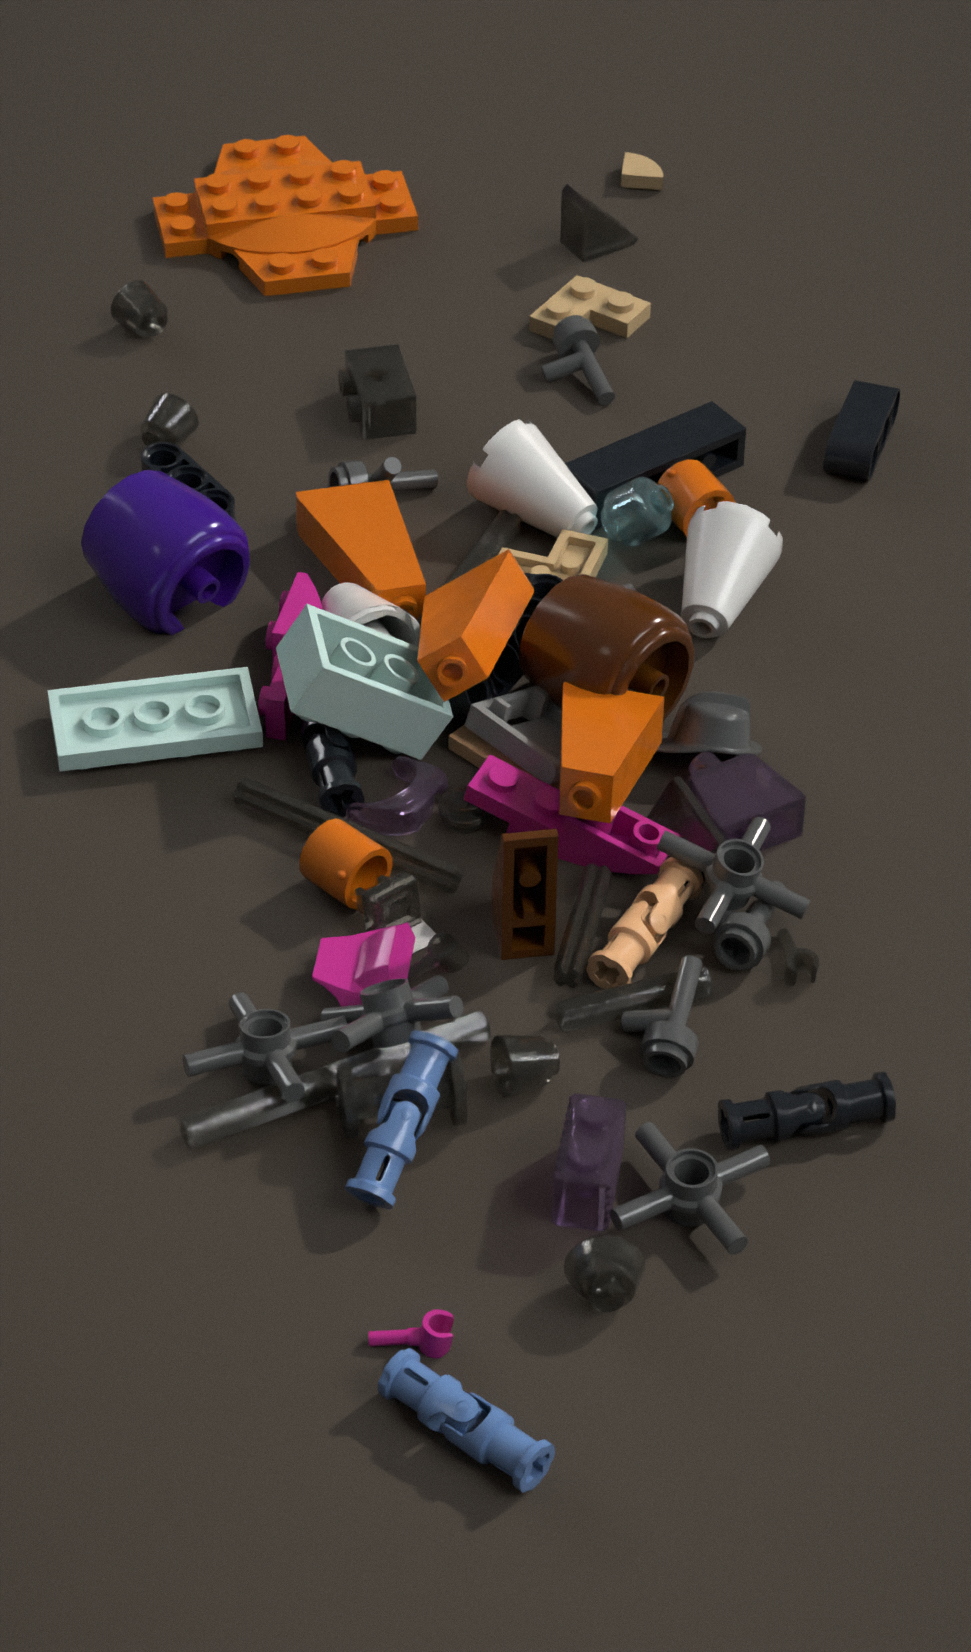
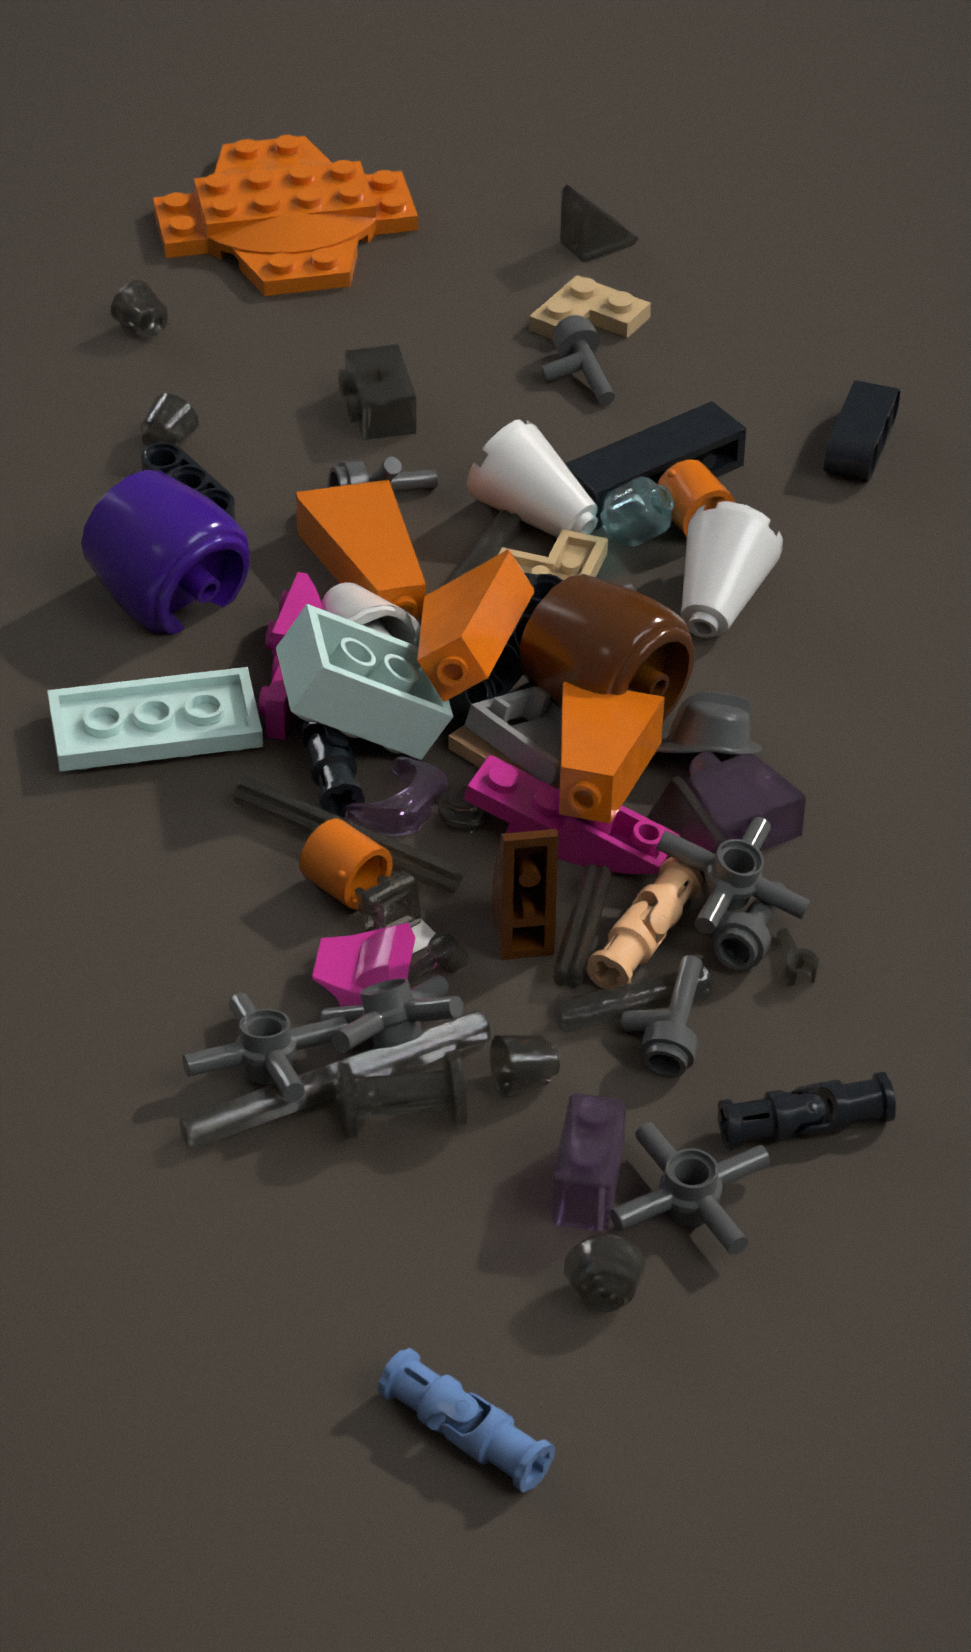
(403, 1122): medium blue piece -> none
(432, 1338): dark pink hand -> none
(641, 173): tan tile -> none

